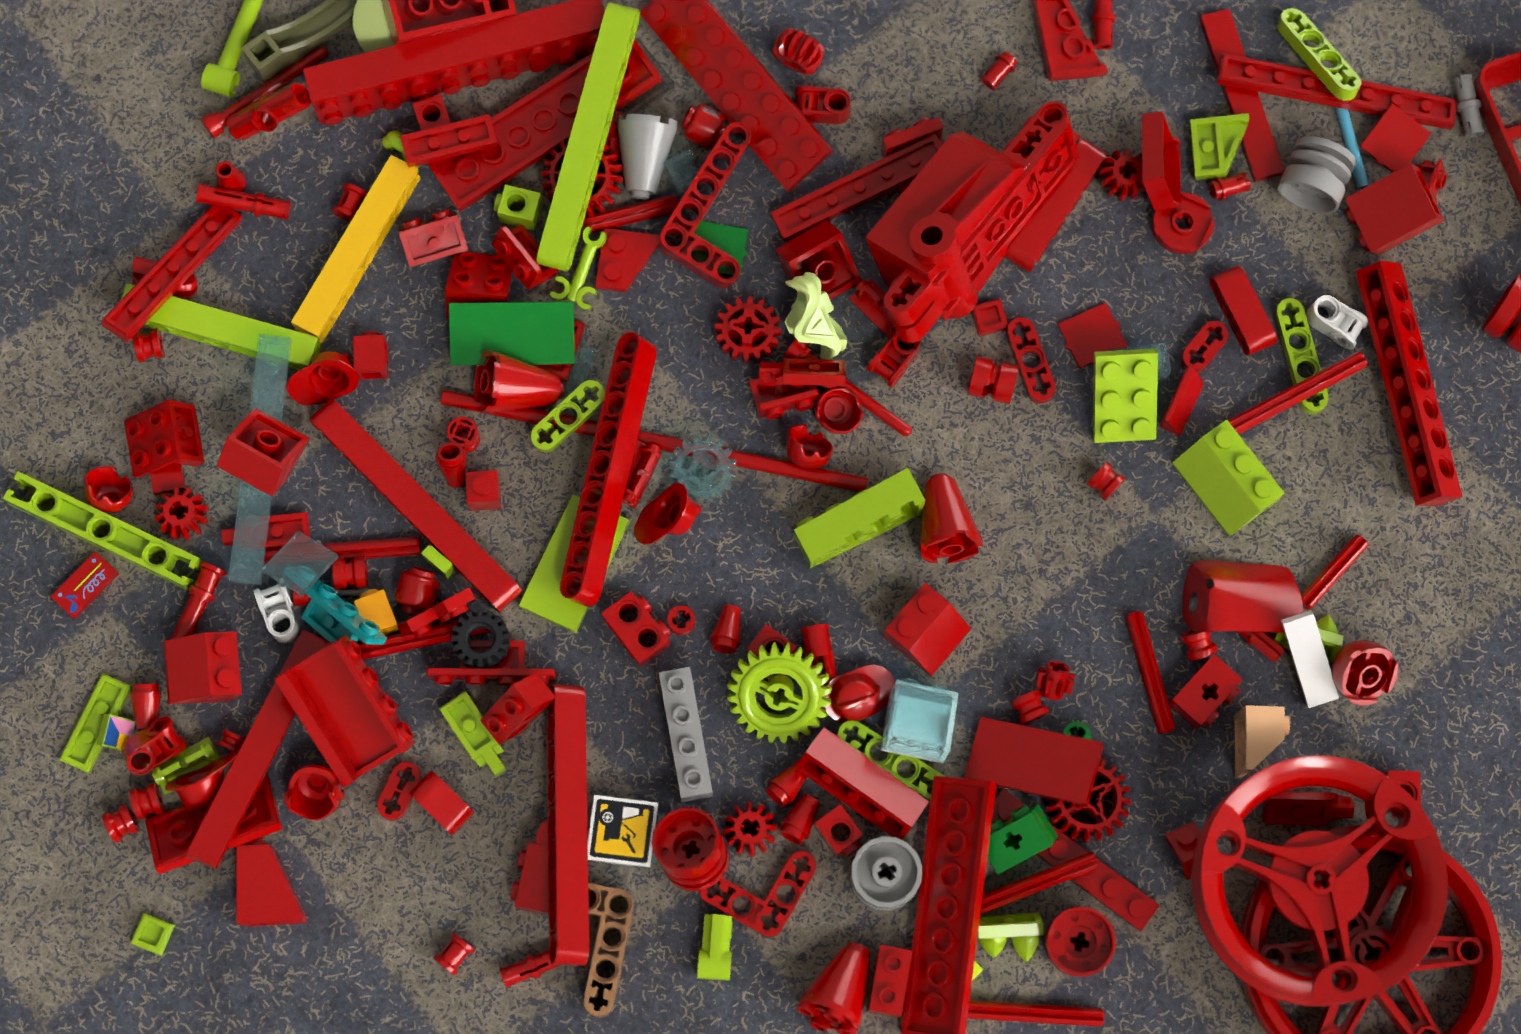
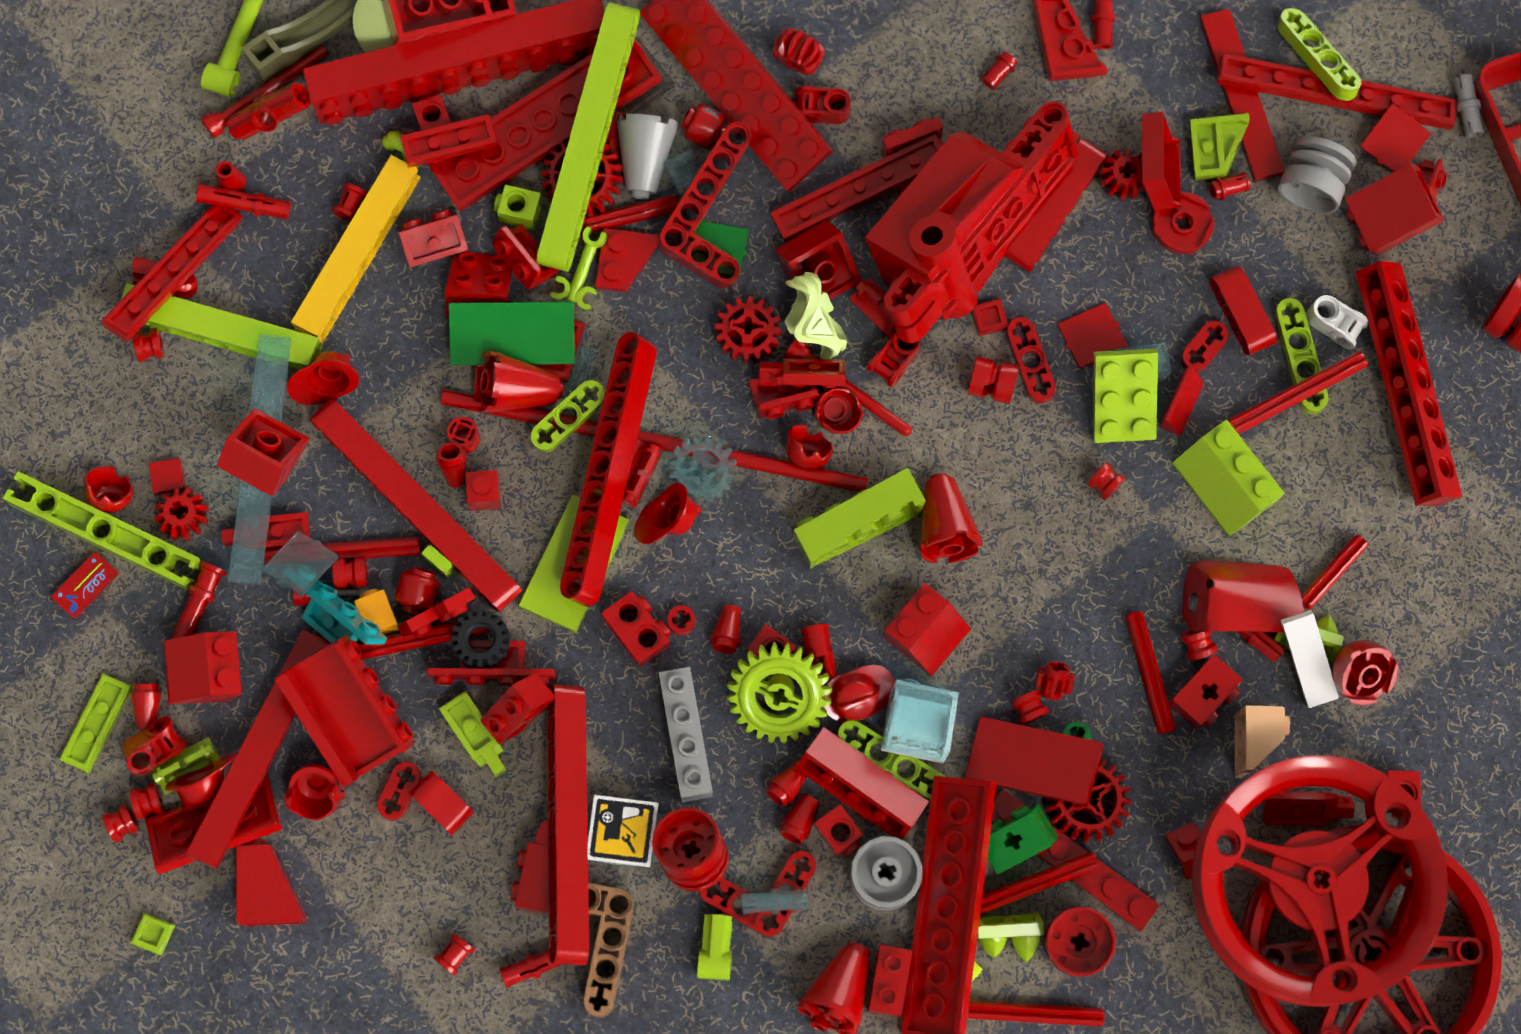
(115, 731): tile -> none
(163, 437): red bracket -> none
(231, 741): red bush -> none
(275, 607): white piece -> none
(371, 355): red brick -> none
(752, 818): red gear -> none
(775, 901): none -> clear light blue pin
(1351, 144): medium azure bar -> none

